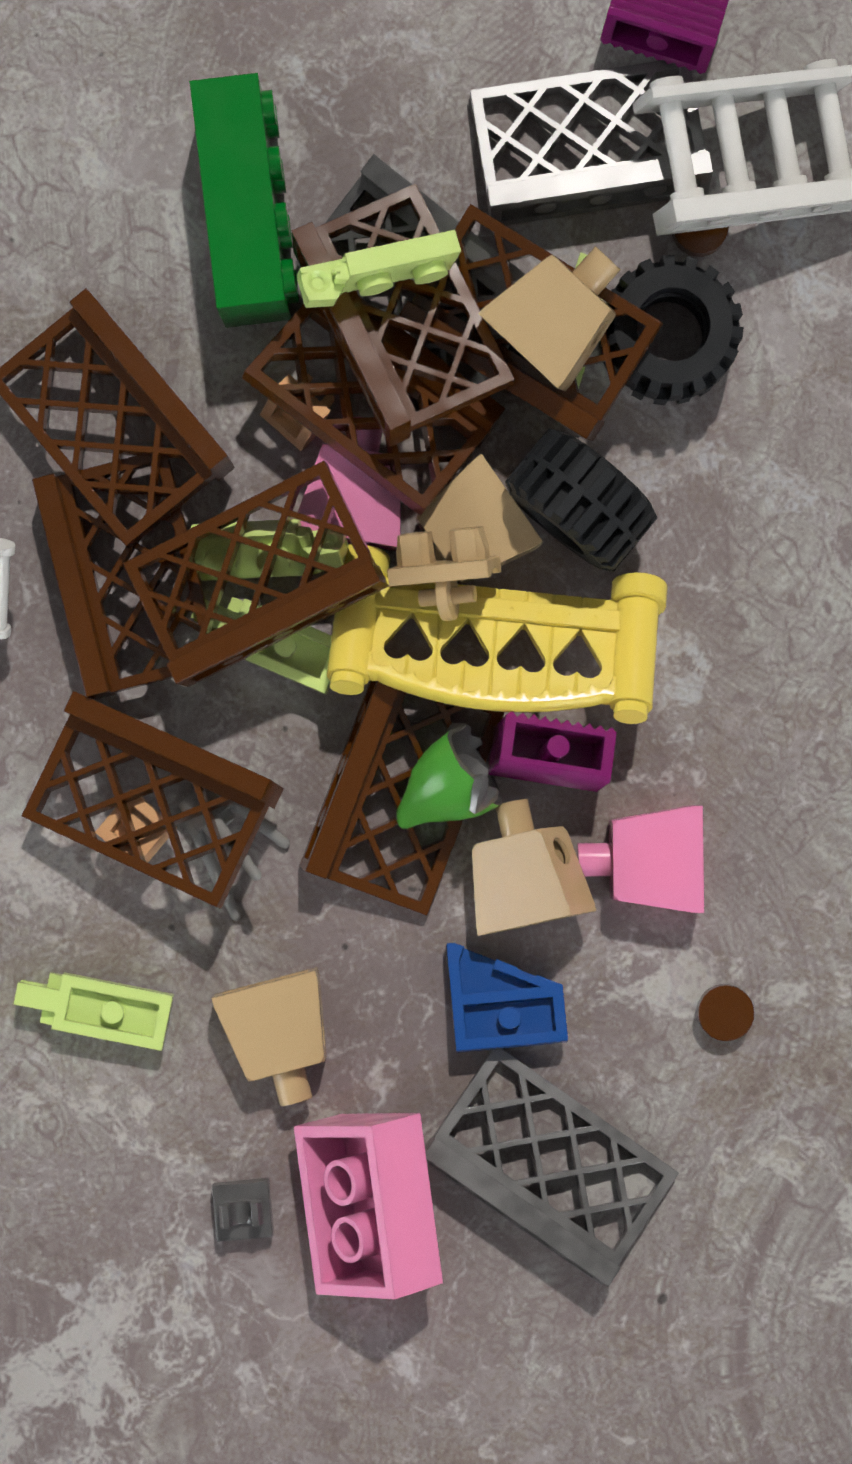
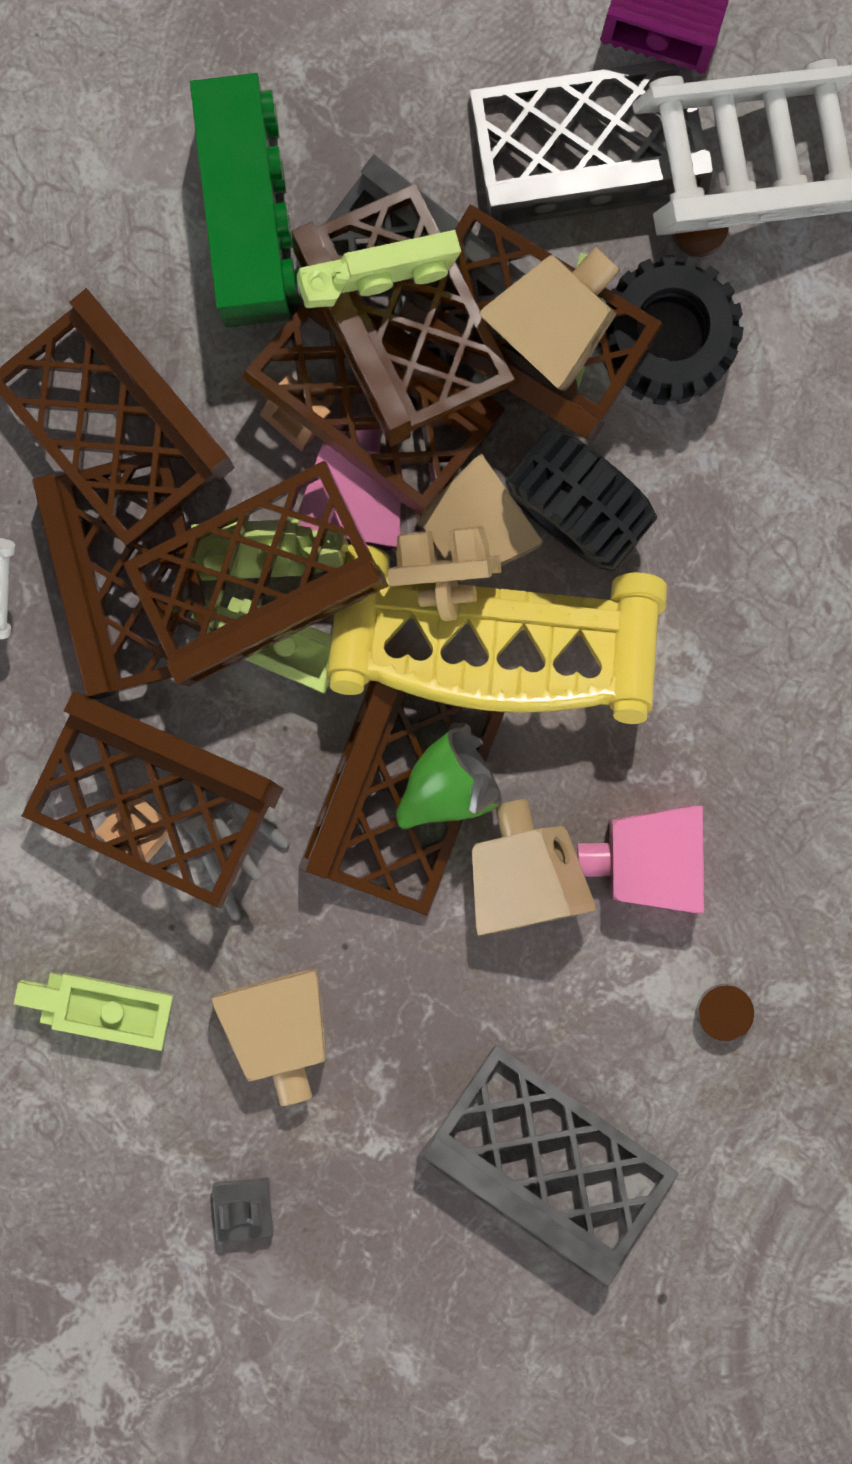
(368, 1205): bright pink brick -> none
(502, 1005): blue wing -> none
(552, 752): magenta brick -> none

